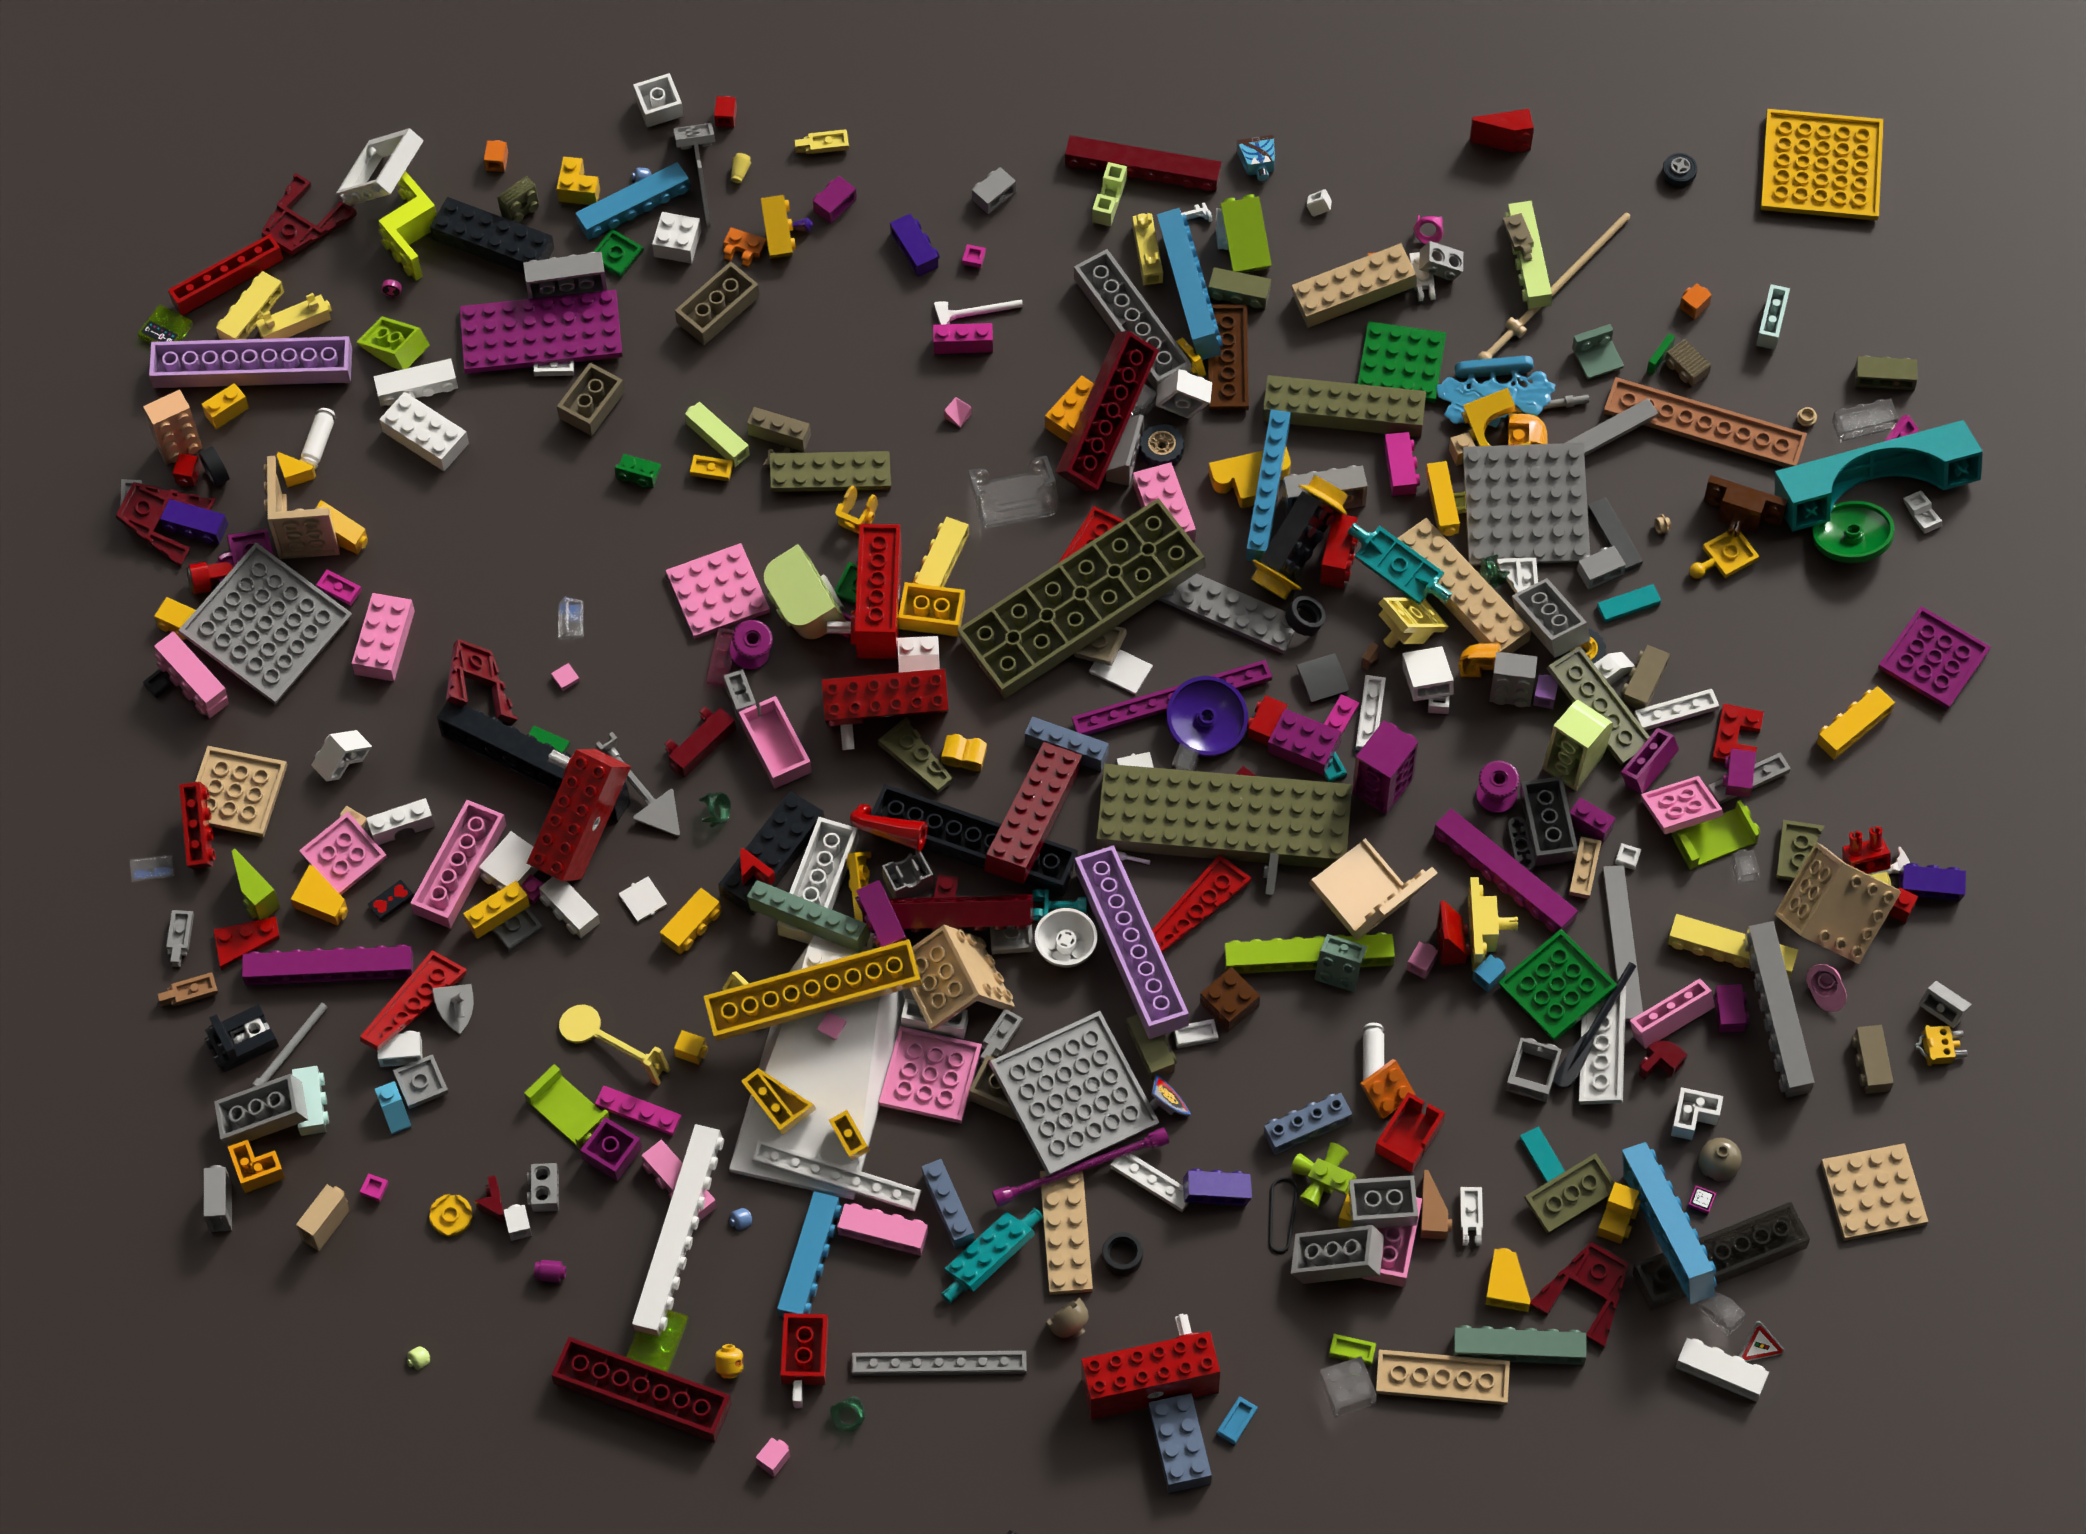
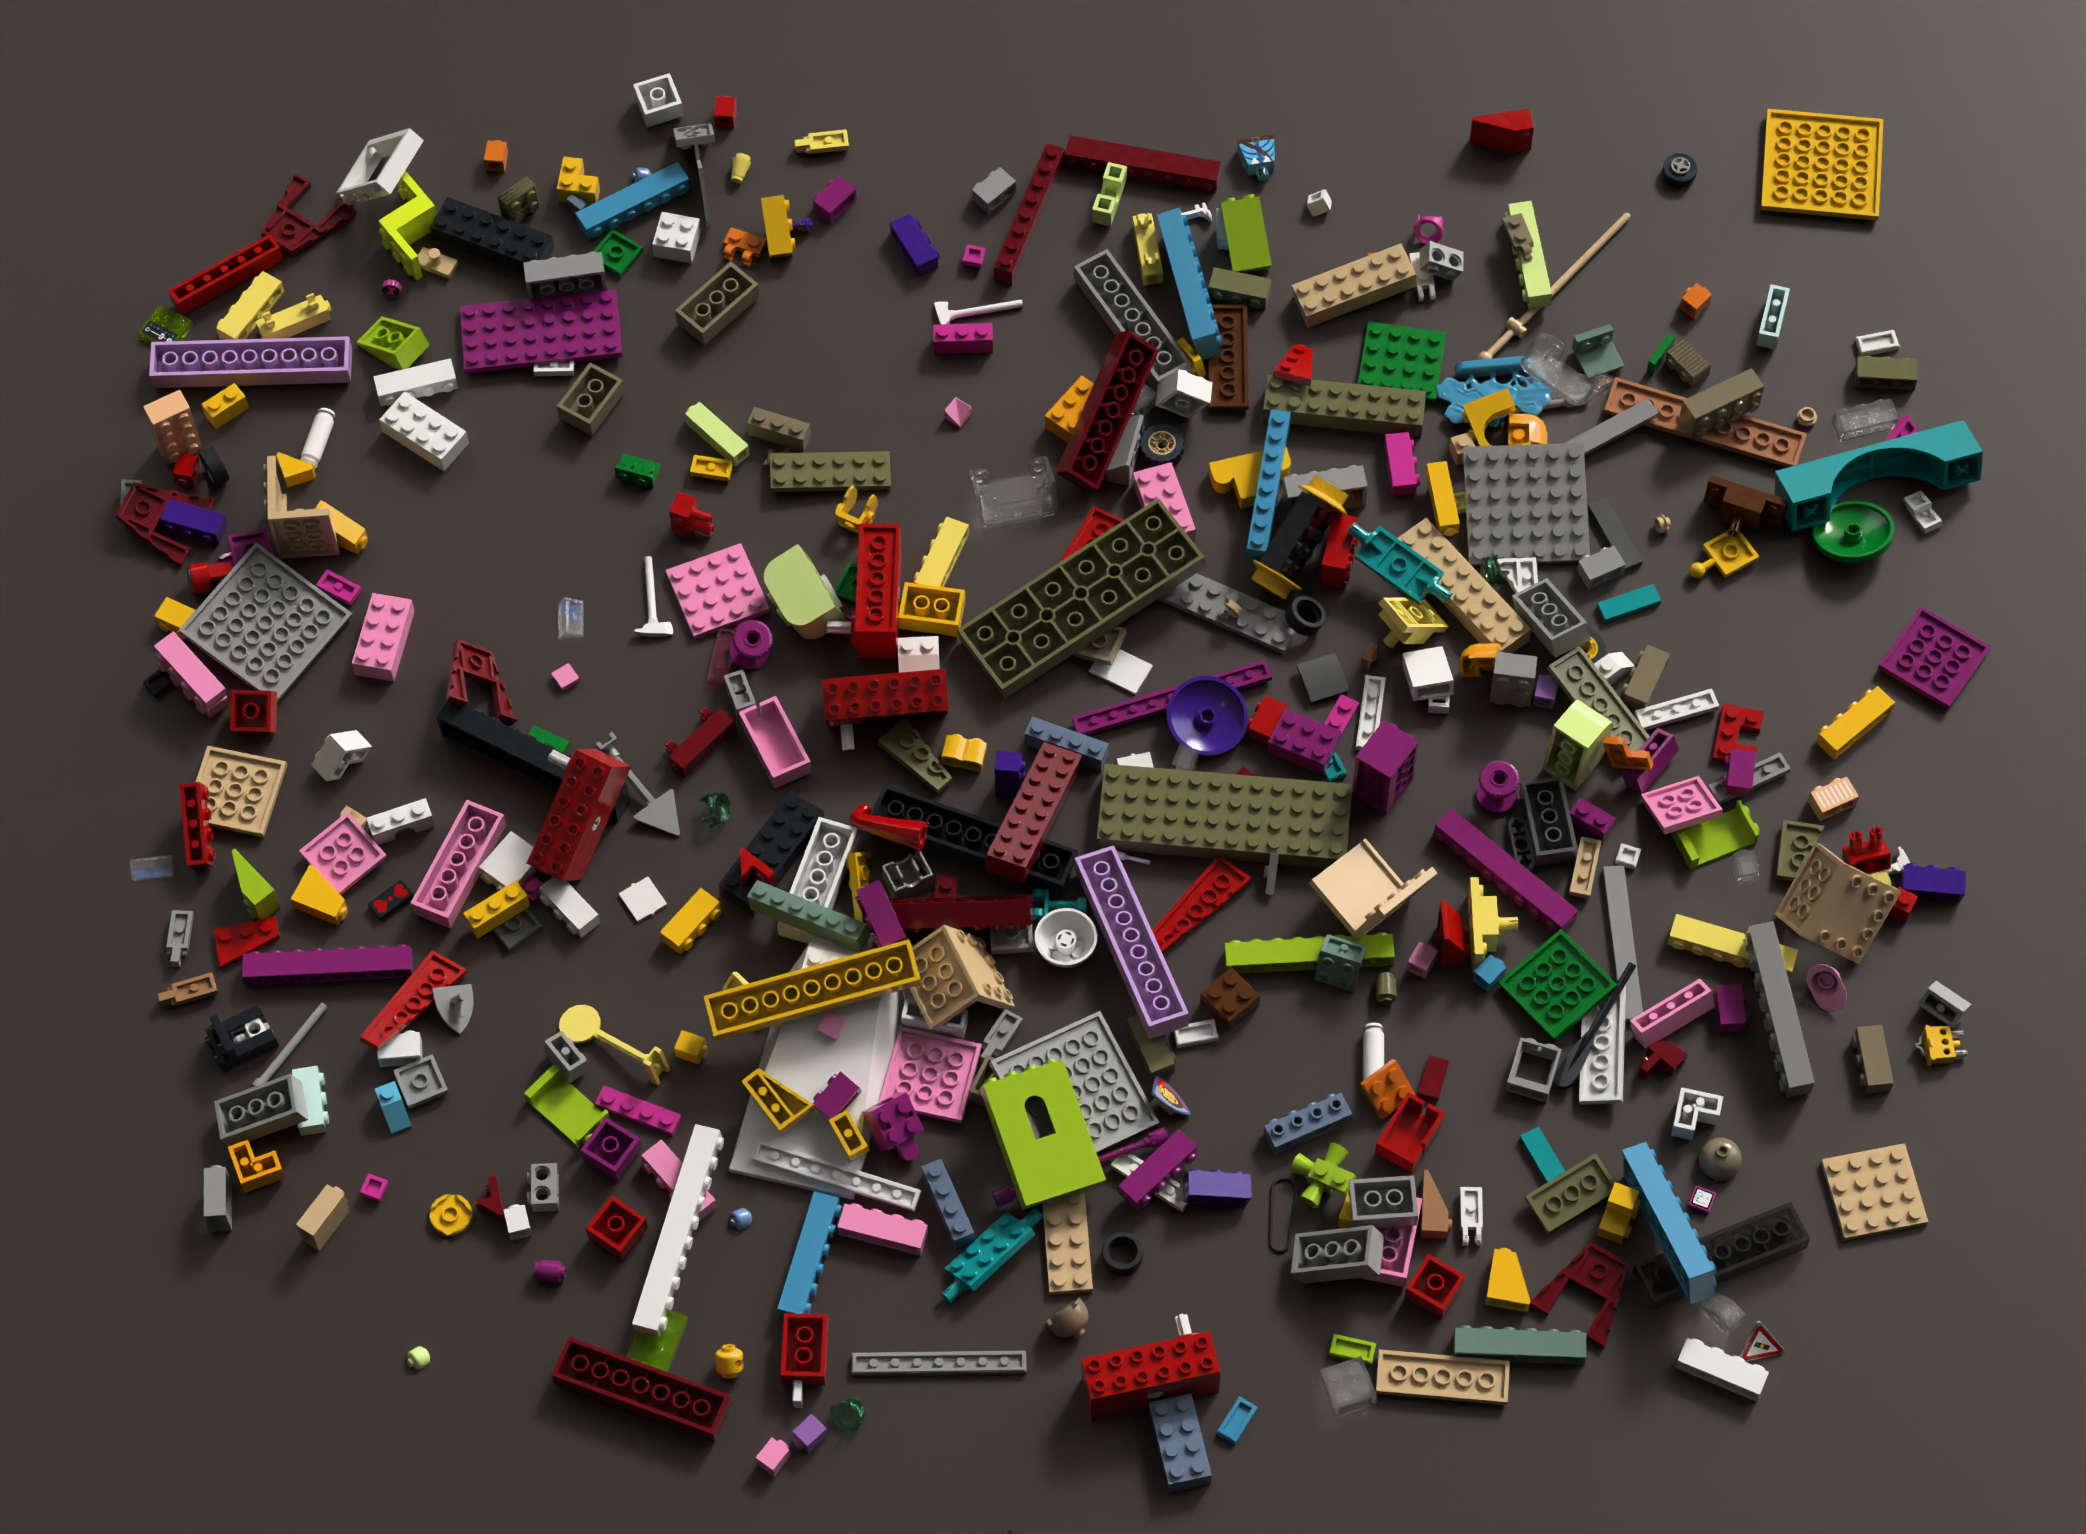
(253, 711): none -> red brick
(437, 263): none -> tan tile
(565, 1056): none -> light grey brick
(575, 204): none -> sand blue plate
(616, 1228): none -> red brick
(652, 628): none -> white piece
(686, 517): none -> red brick
(809, 1433): none -> medium lavender brick
(836, 1096): none -> magenta brick
(894, 1125): none -> magenta brick
(1009, 774): none -> dark purple brick
(1029, 214): none -> dark red brick
(1048, 1165): none -> lime panel
(1158, 1170): none -> magenta brick
(1232, 609): none -> tan plate
(1296, 365): none -> red wing
(1385, 988): none -> olive brick
(1433, 1078): none -> dark red tile
(1434, 1286): none -> red brick
(1544, 364): none -> clear windscreen
(1622, 757): none -> orange plate
(1721, 403): none -> dark tan brick
(1833, 798): none -> light nougat brick
(1877, 343): none -> white tile

